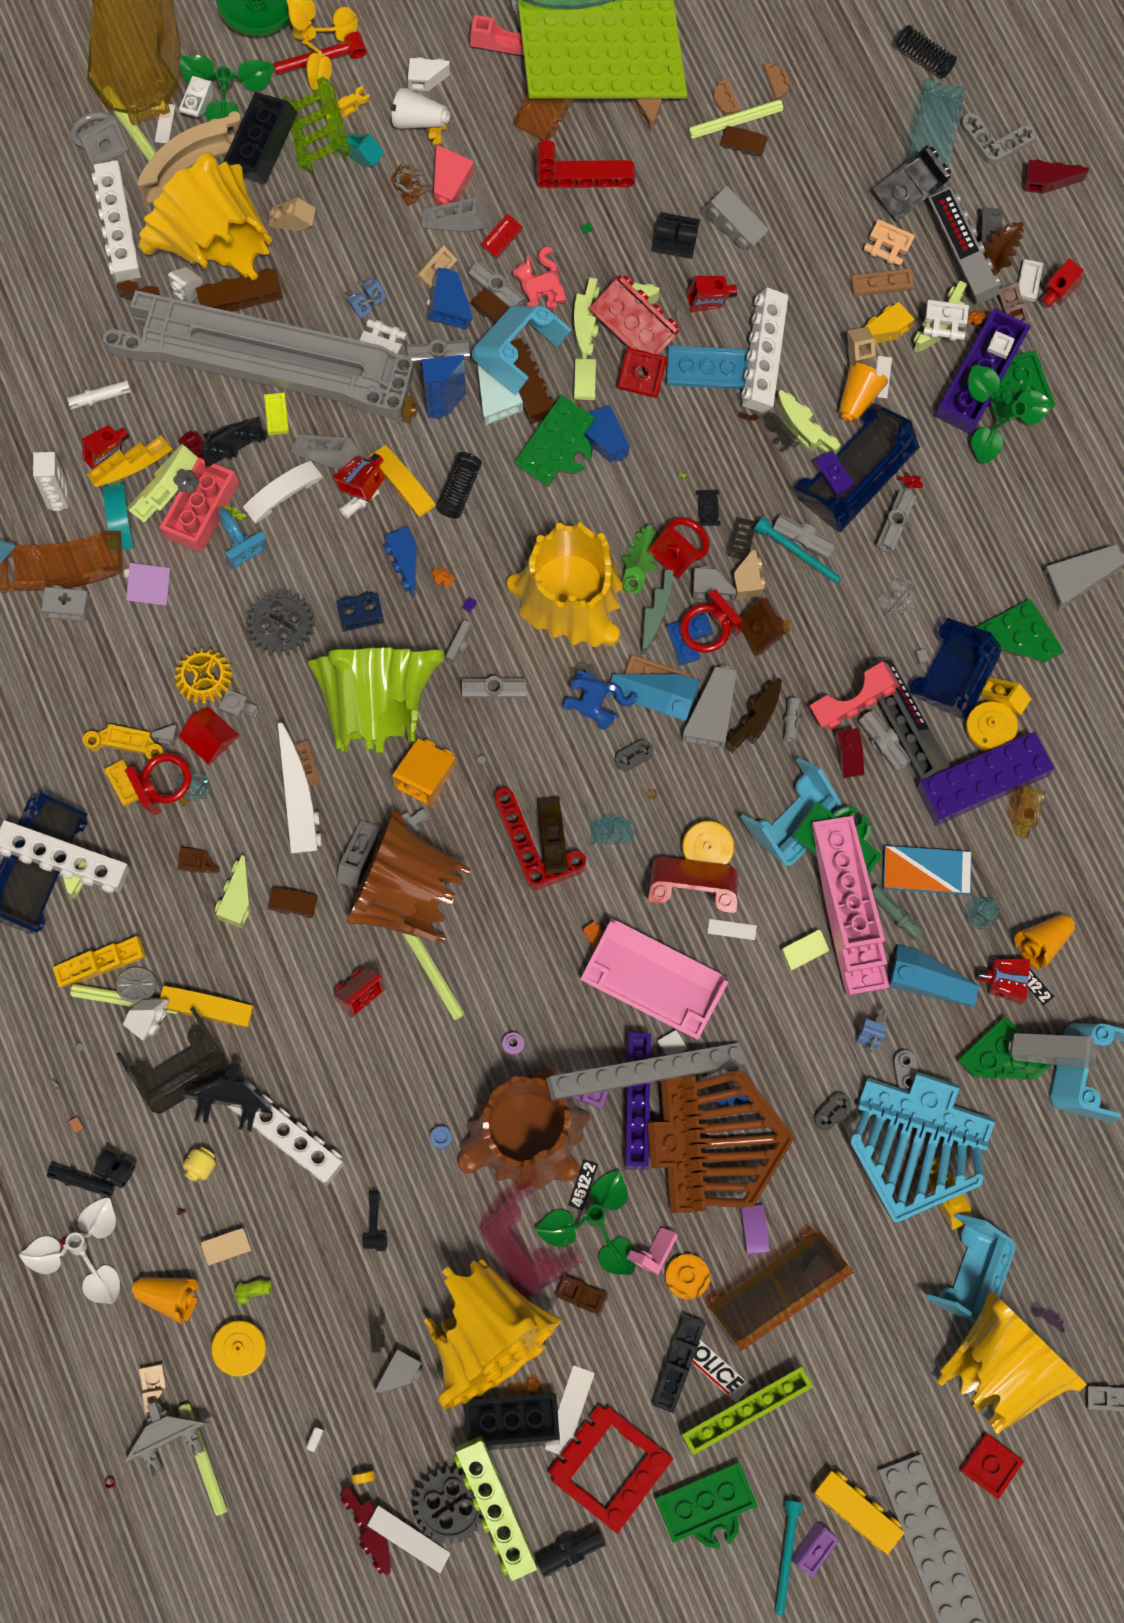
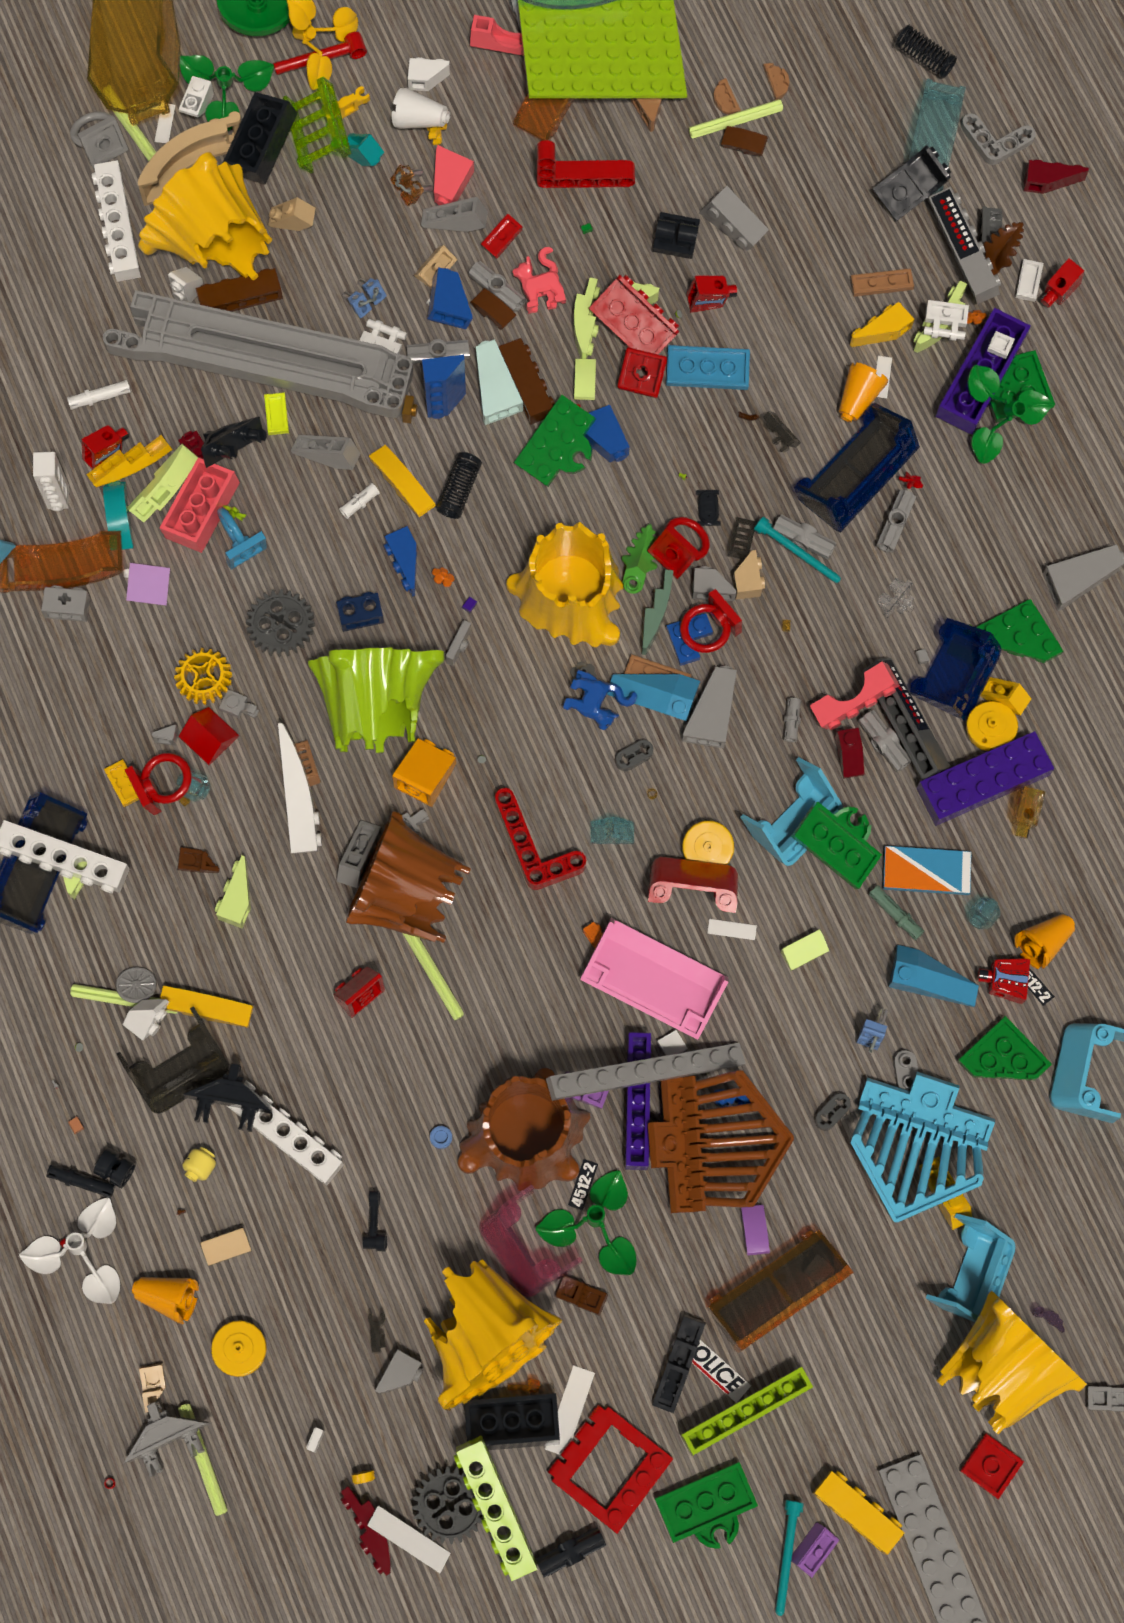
(99, 962): yellow slope -> none
(122, 739): yellow plate -> none
(127, 289): reddish brown slope -> none
(186, 481): dark grey plant -> none
(255, 1288): lime arm -> none
(280, 489): white slope -> none
(292, 901): reddish brown slope -> none
(360, 477): red torso -> none
(480, 688): light grey piece -> none
(497, 353): medium azure windscreen -> none
(513, 1050): lavender plate -> none
(553, 835): dark brown slope -> none
(657, 1253): bright pink bracket -> none
(687, 1276): light orange tile -> none
(761, 711): dark brown slope -> none
(762, 626): reddish brown tile -> none
(768, 359): white brick -> none
(799, 421): yellowish green slope -> none
(834, 473): dark purple plate -> none
(850, 906): bright pink slope -> none
(861, 346): tan slope -> none
(890, 237): light nougat plate -> none
(1013, 302): reddish brown slope -> none
(1054, 1050): light grey slope -> none

